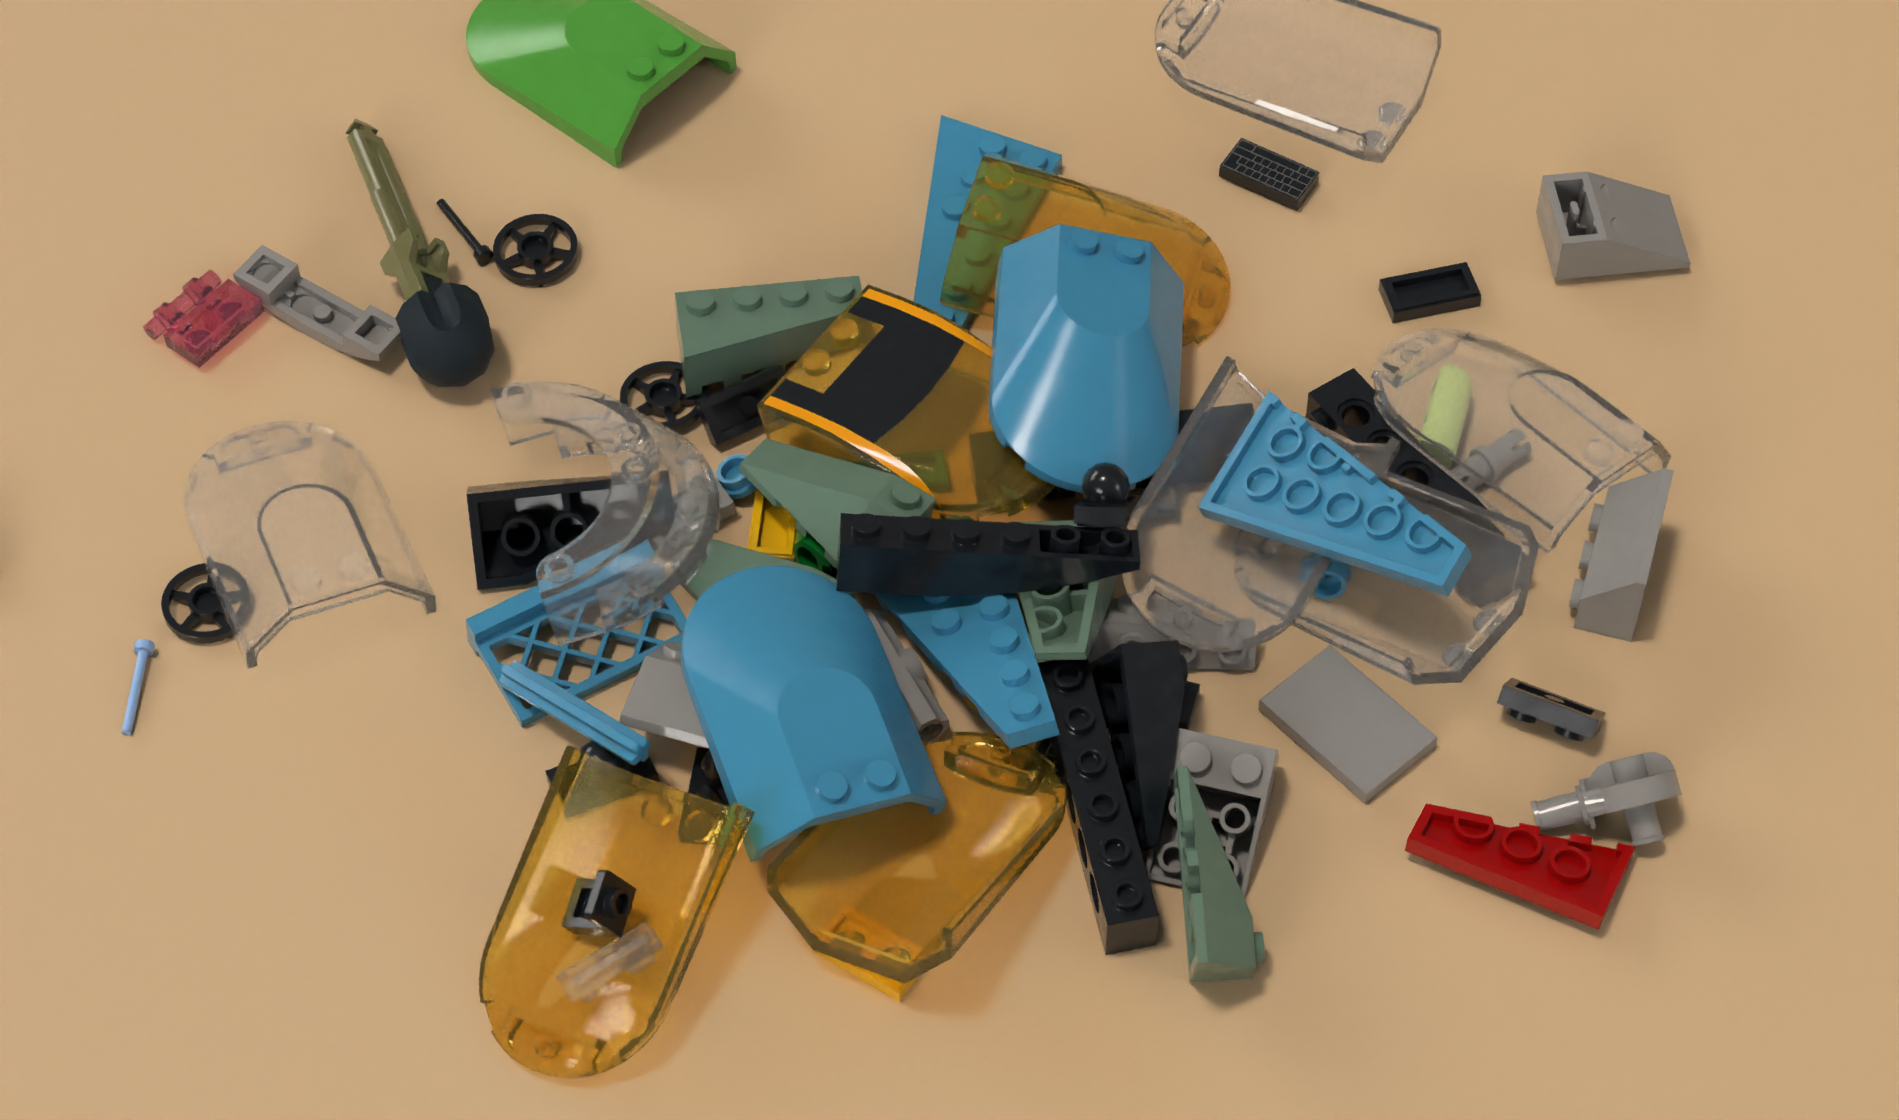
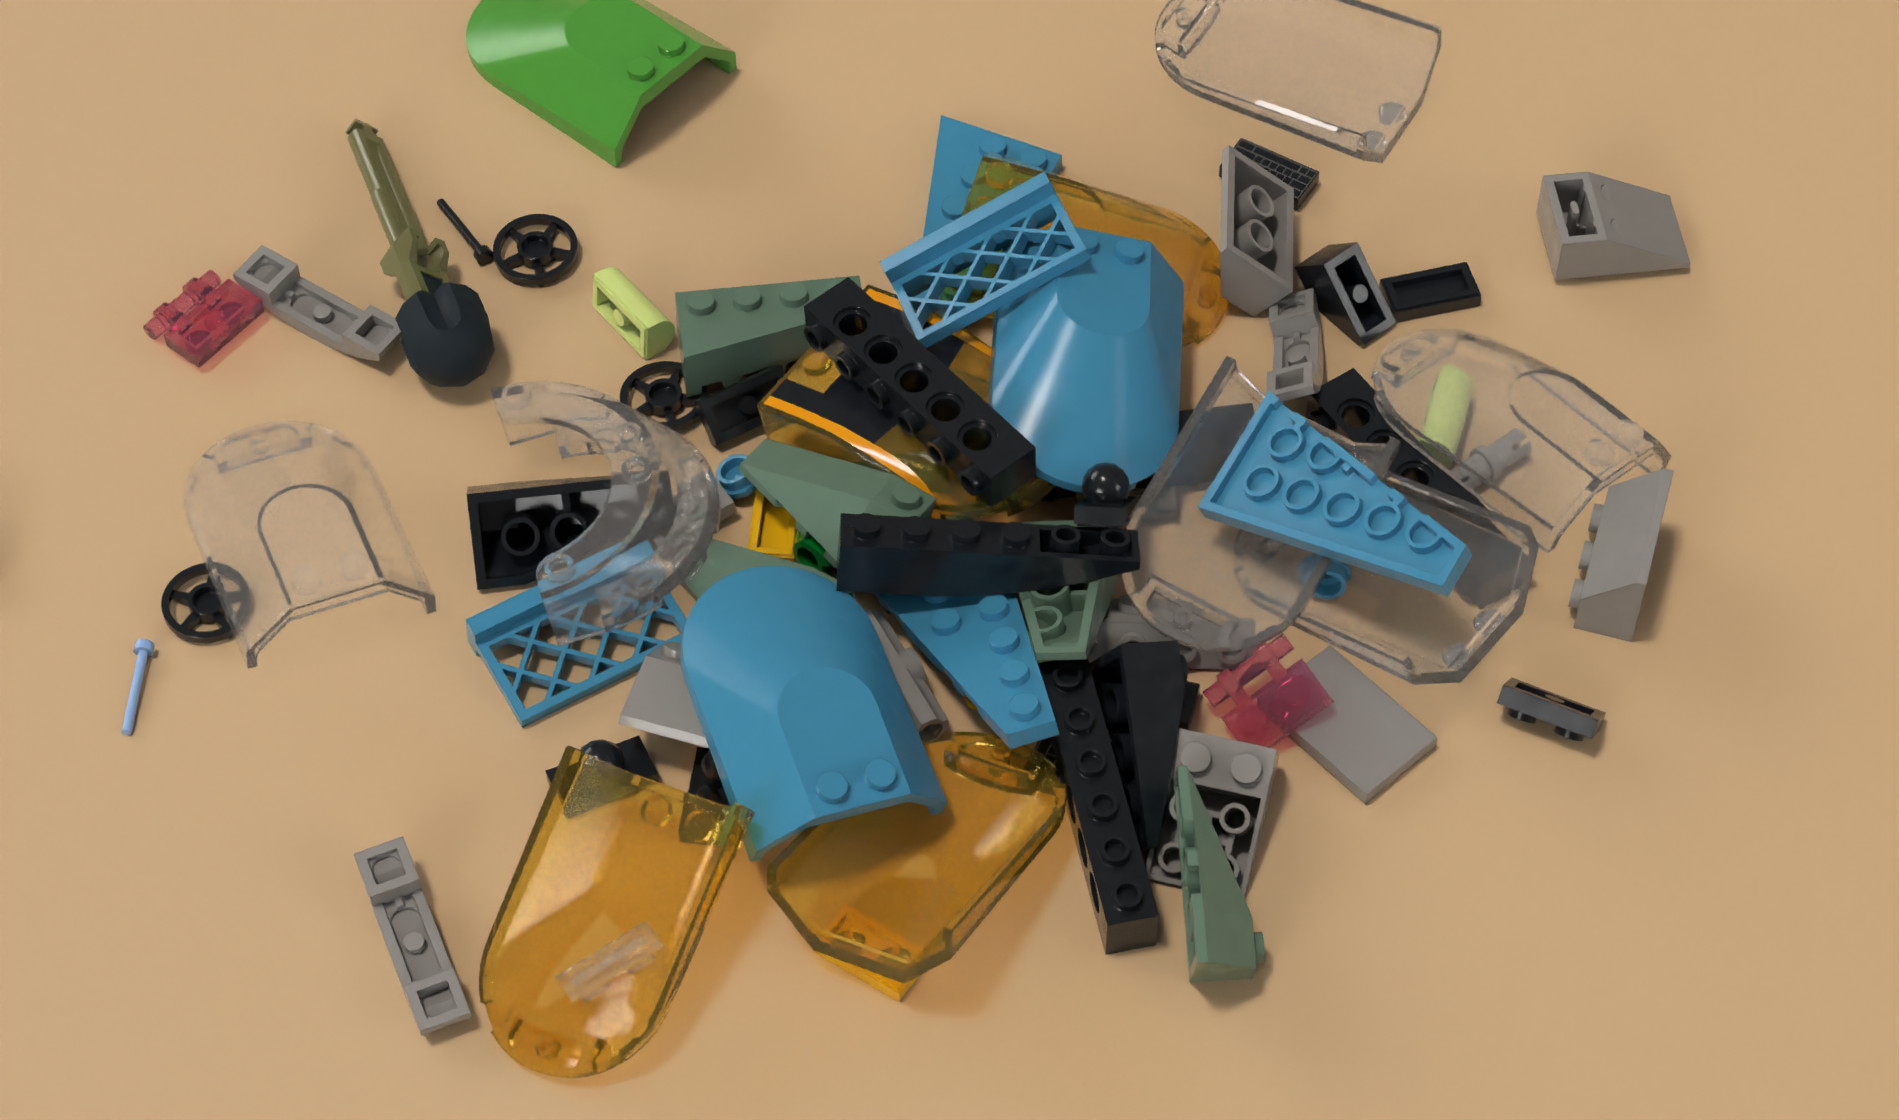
(411, 936): none -> light grey slope
(575, 712): dark azure axle -> none
(599, 905): black bracket -> none
(631, 313): none -> yellowish green brick
(920, 392): none -> black brick
(974, 243): none -> dark azure fence
(1254, 234): none -> light grey slope
(1276, 707): none -> clear pink plate
(1297, 346): none -> light grey slope
(1347, 291): none -> black slope
(1542, 869): red wing -> none
(1614, 786): light grey pin -> none

